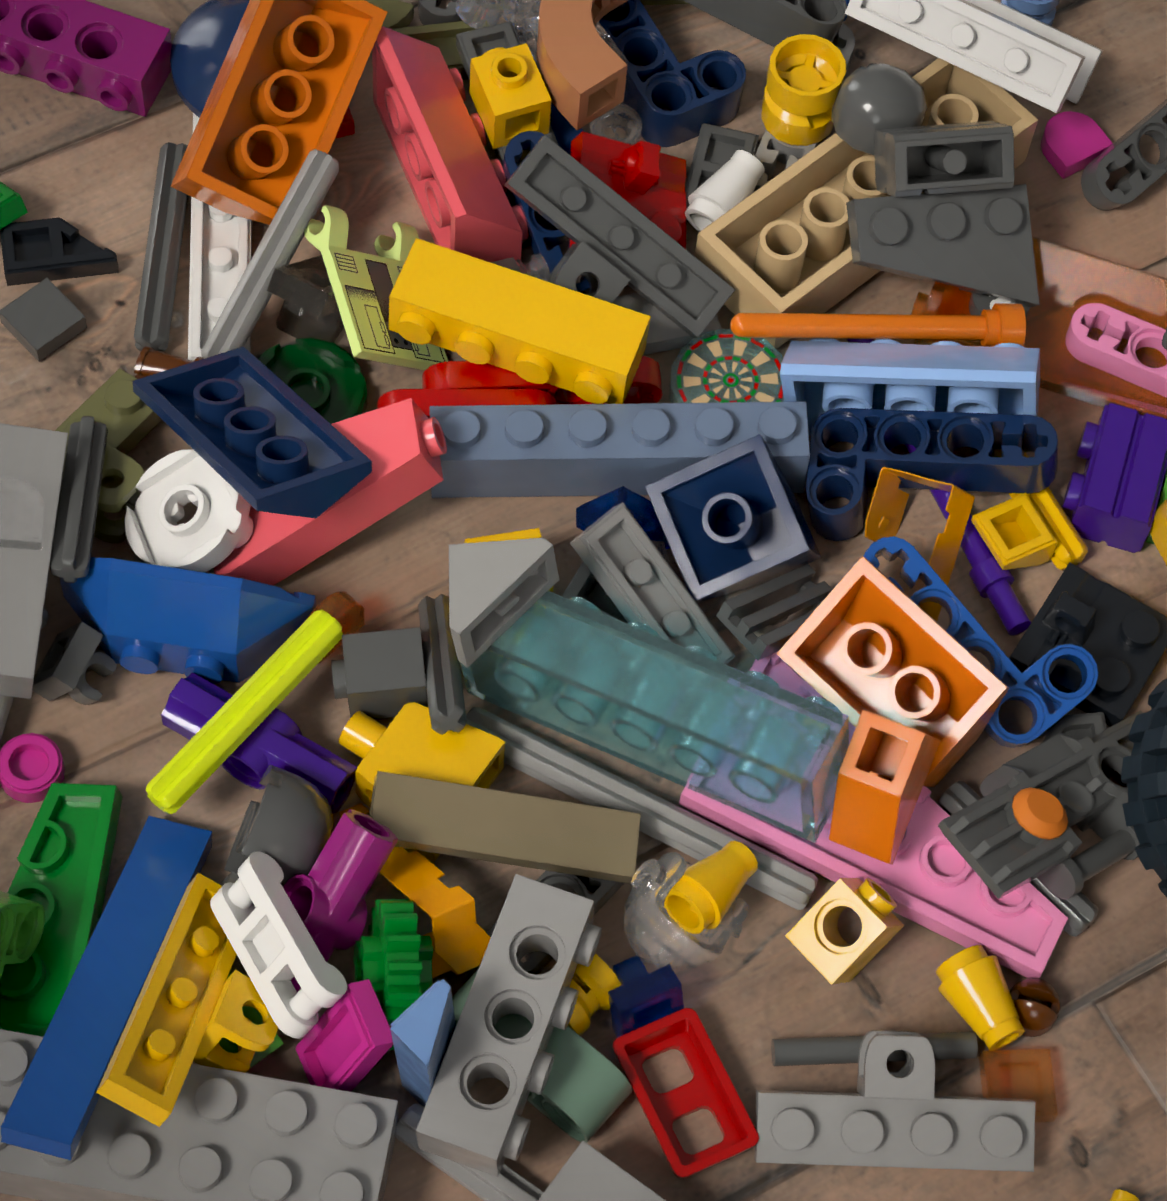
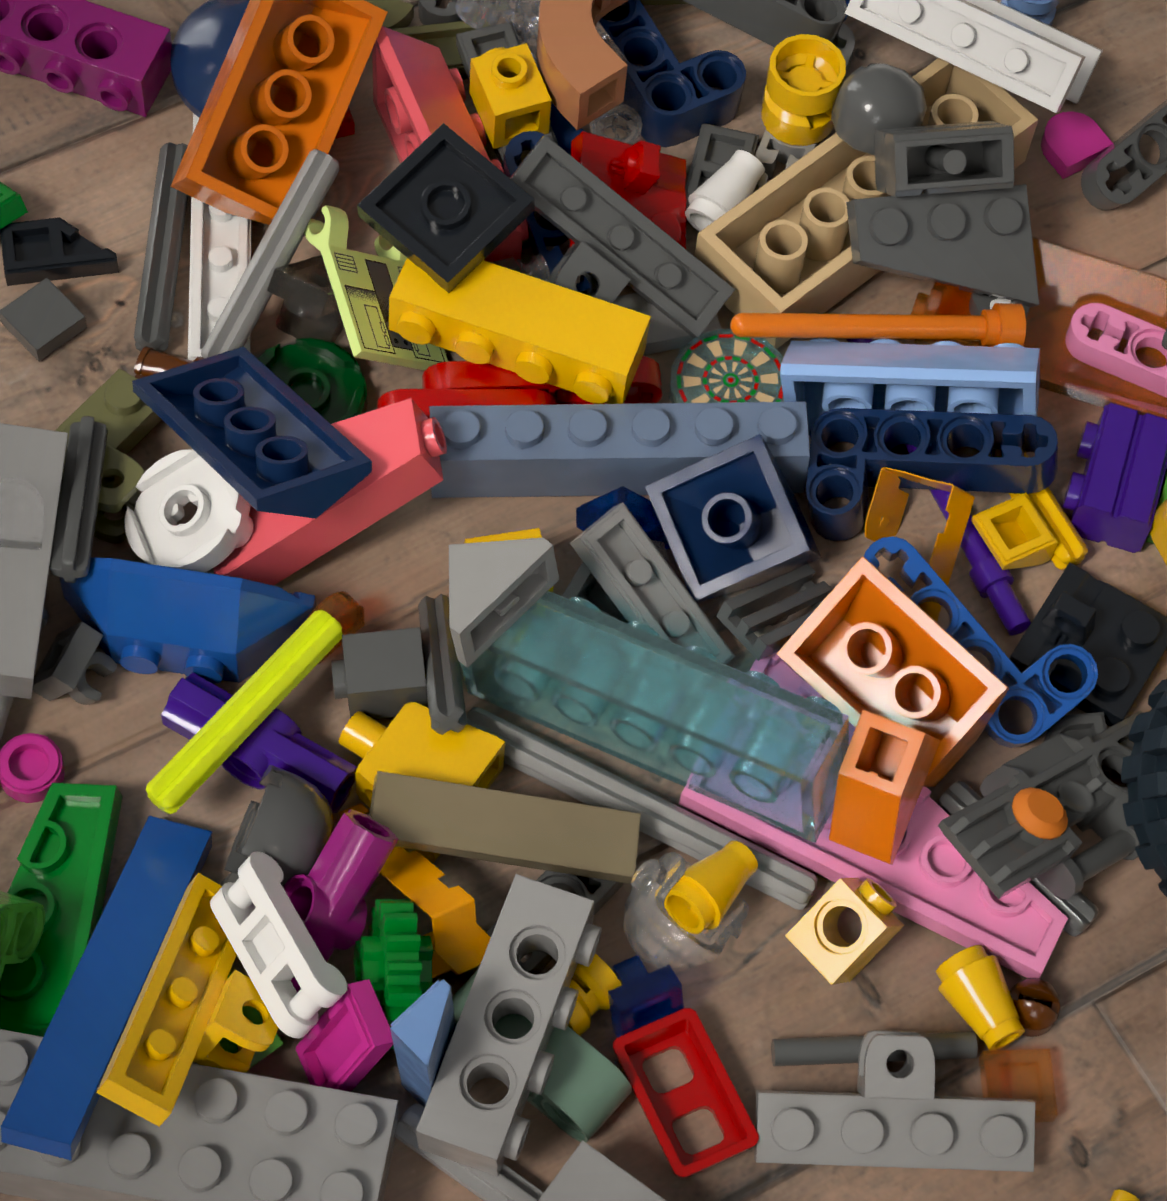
(446, 207): none -> black hinge

